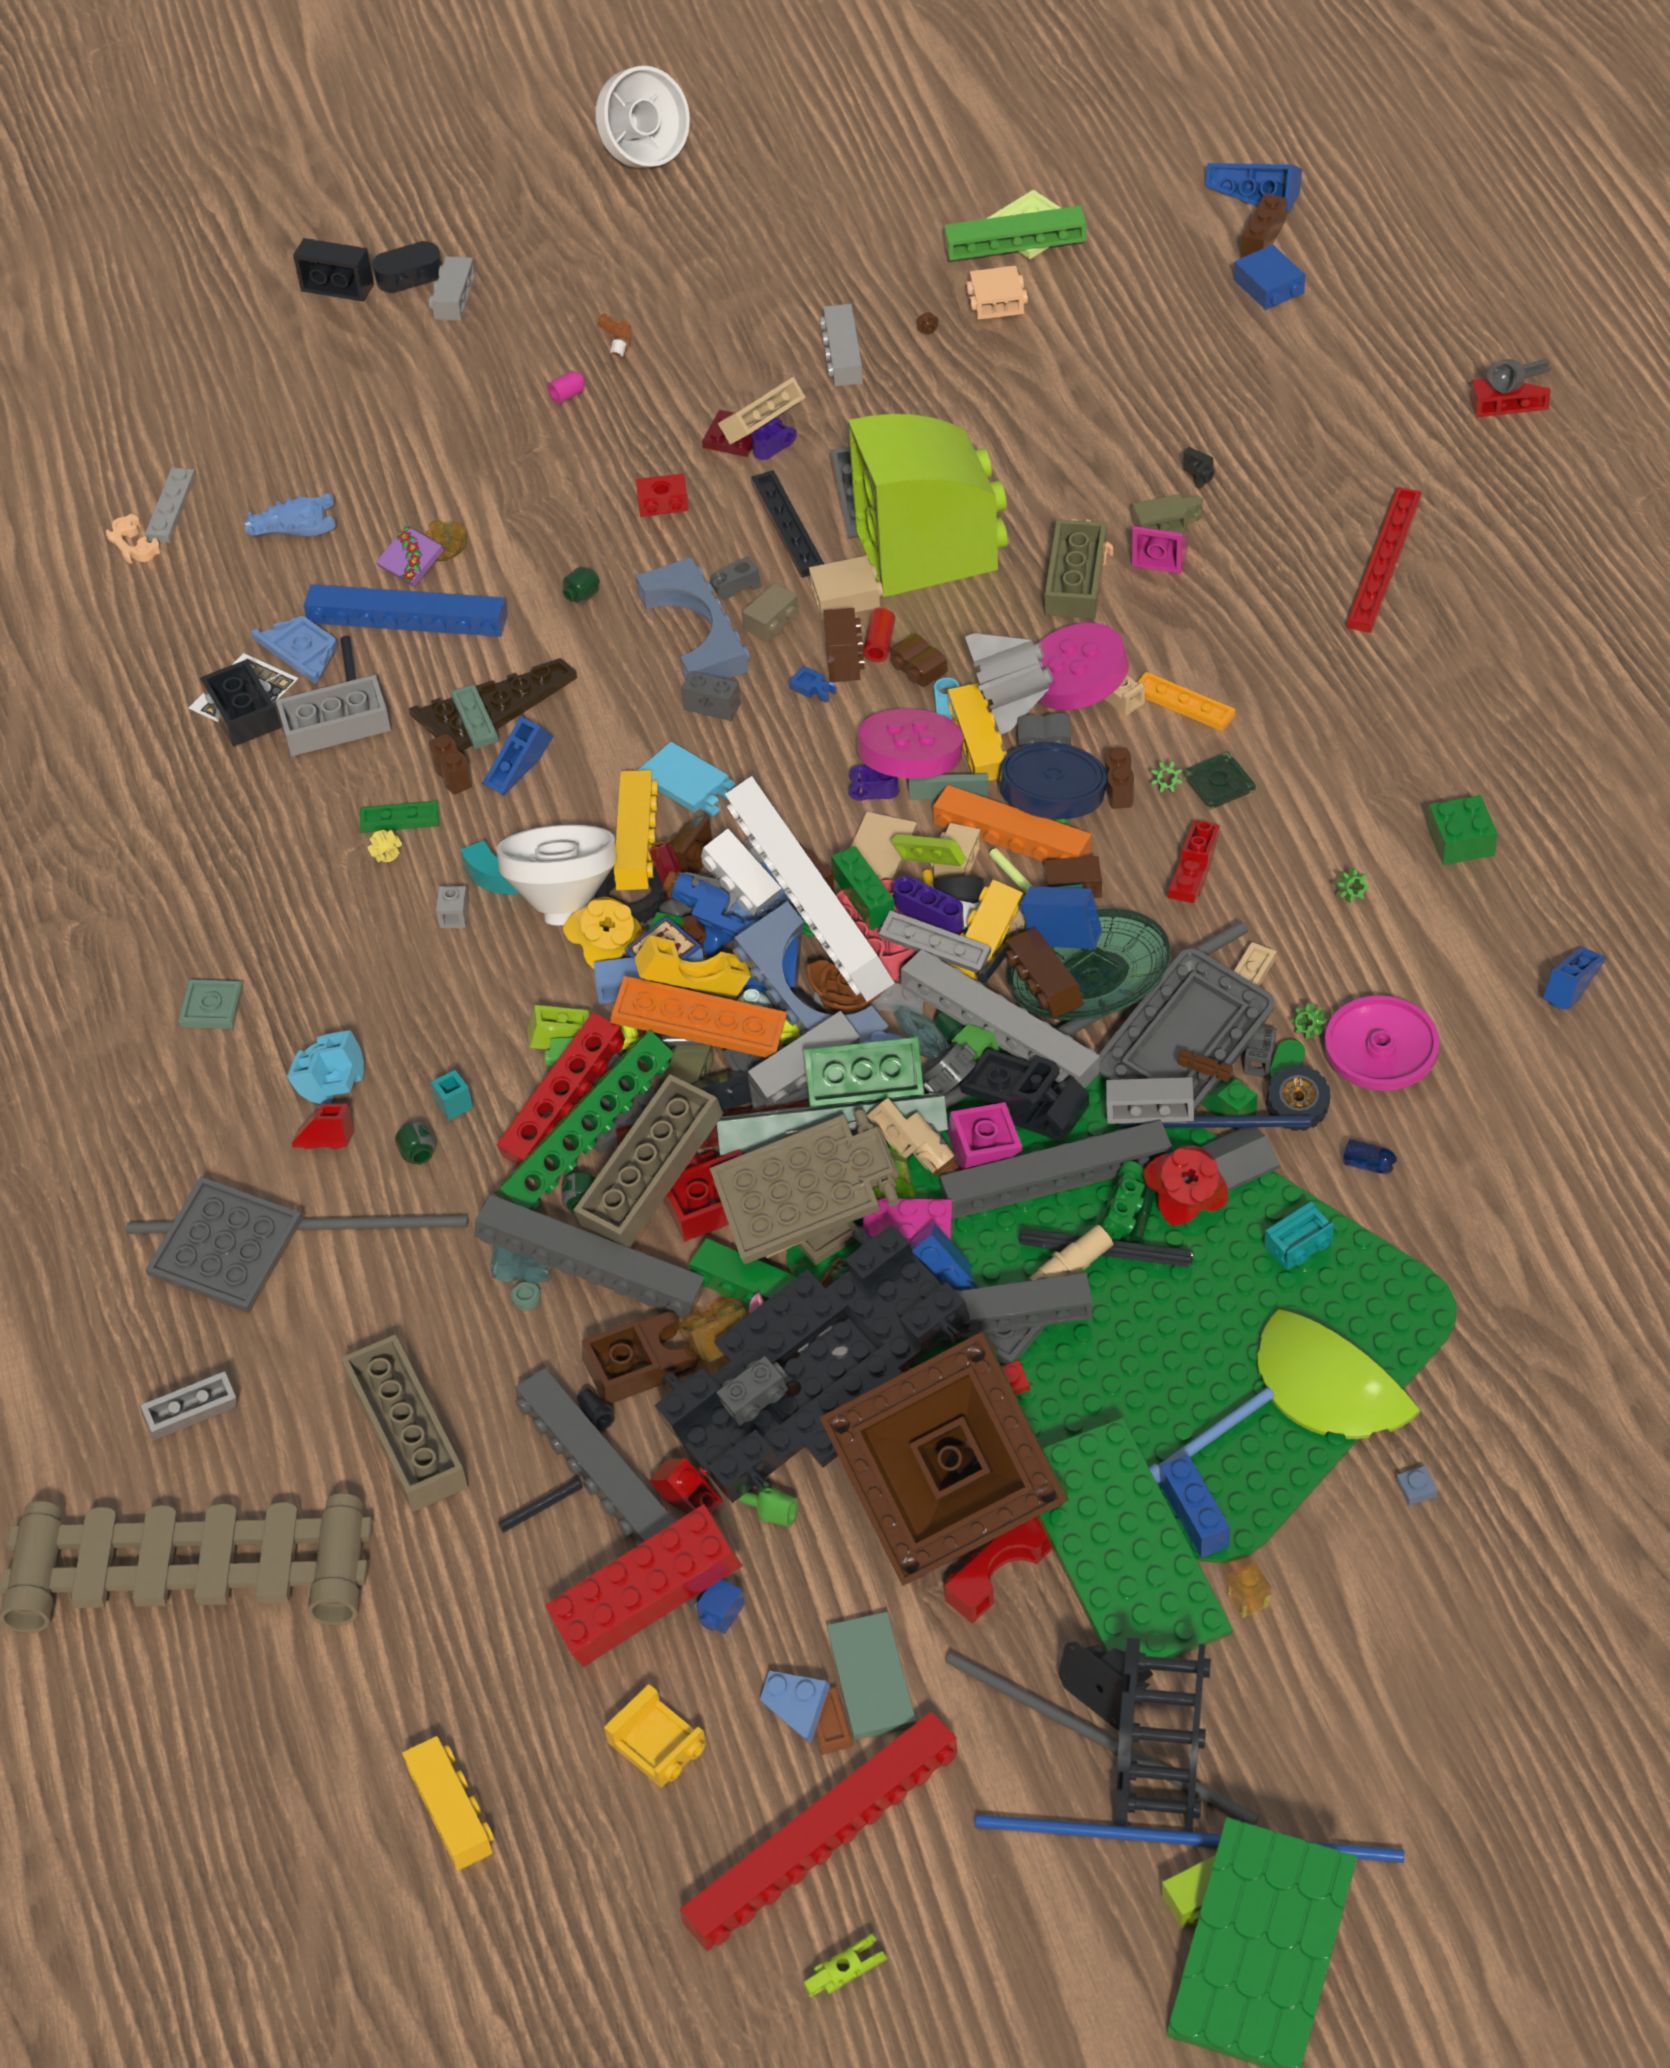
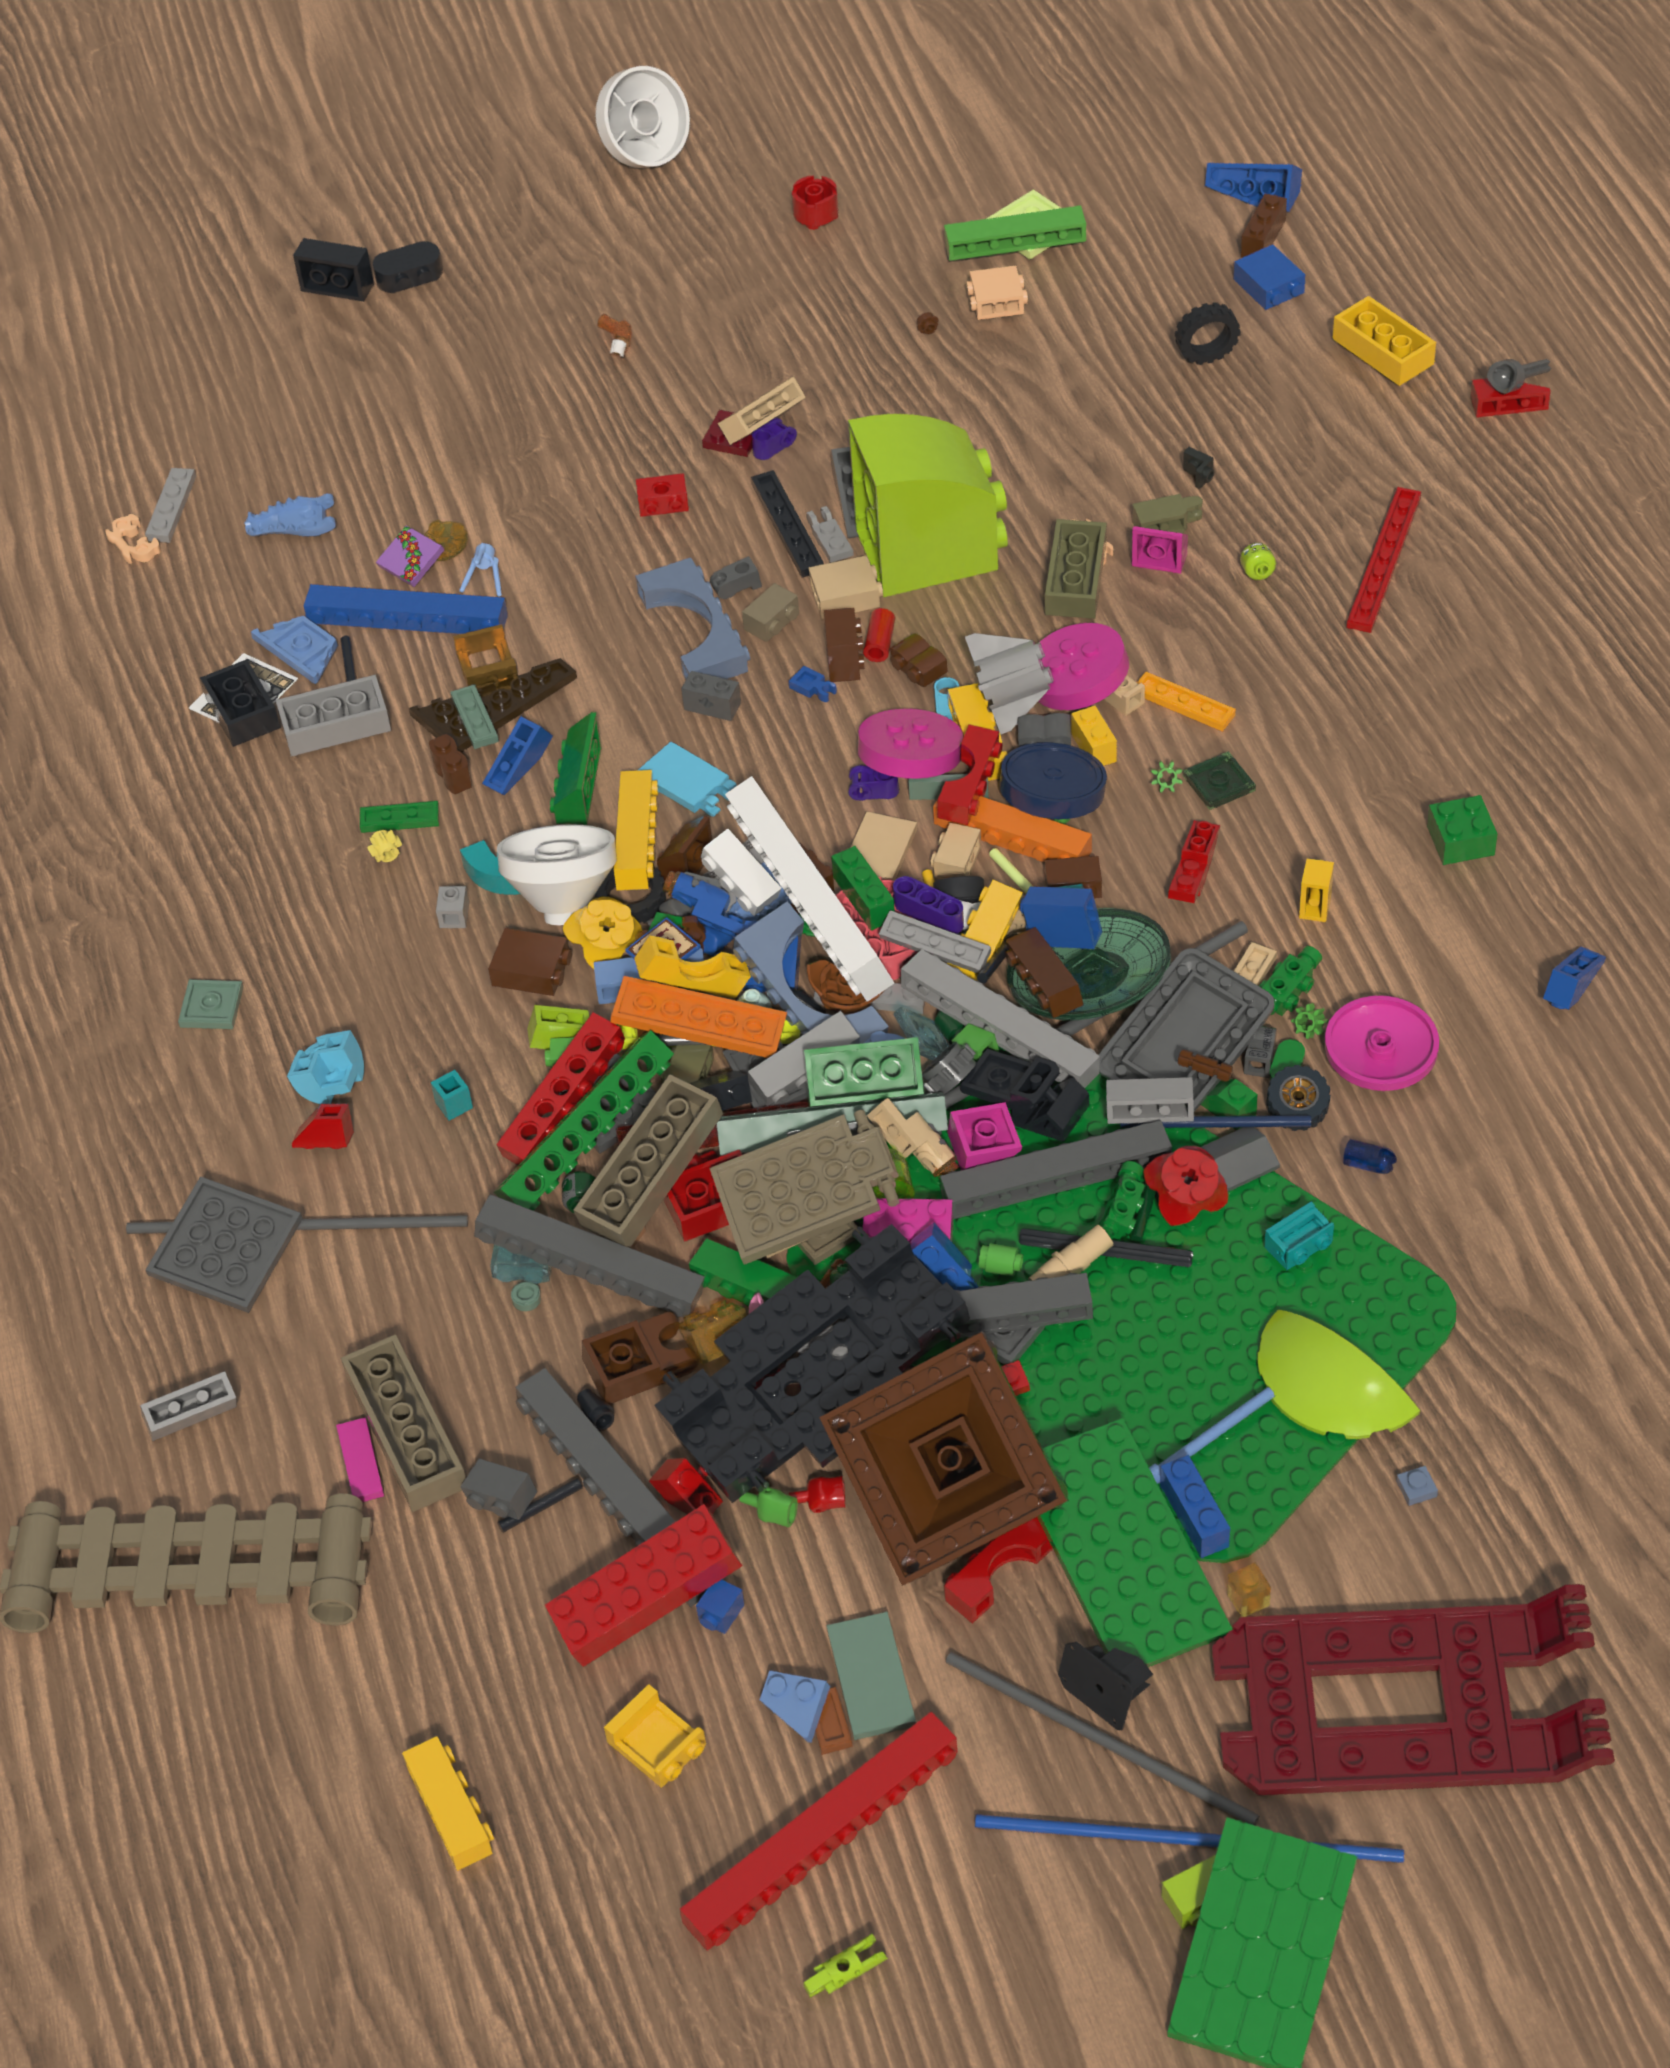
(360, 1460): none -> dark pink tile
(415, 1143): dark green head -> none
(452, 288): light grey brick -> none
(480, 641): none -> pearl gold window
(484, 559): none -> light blue plant
(498, 1489): none -> dark grey brick
(529, 962): none -> reddish brown brick
(566, 387): dark pink brick -> none
(577, 772): none -> green slope
(580, 585): dark green head -> none
(664, 861): dark red axle -> none
(753, 1390): dark grey brick -> none
(815, 201): none -> red brick
(822, 1494): none -> red piece
(829, 536): none -> light grey hinge
(842, 345): light grey brick -> none
(928, 850): lime plate -> none
(960, 797): none -> red arch
(1000, 1259): none -> bright green brick
(1094, 735): none -> yellow brick
(1119, 778): reddish brown brick -> none
(1132, 1732): black fence -> none
(1196, 319): none -> black tyre
(1258, 561): none -> lime head
(1293, 978): none -> green brick
(1316, 890): none -> yellow brick
(1351, 892): bright green gear -> none
(1384, 340): none -> yellow brick
(1468, 1649): none -> dark red bracket

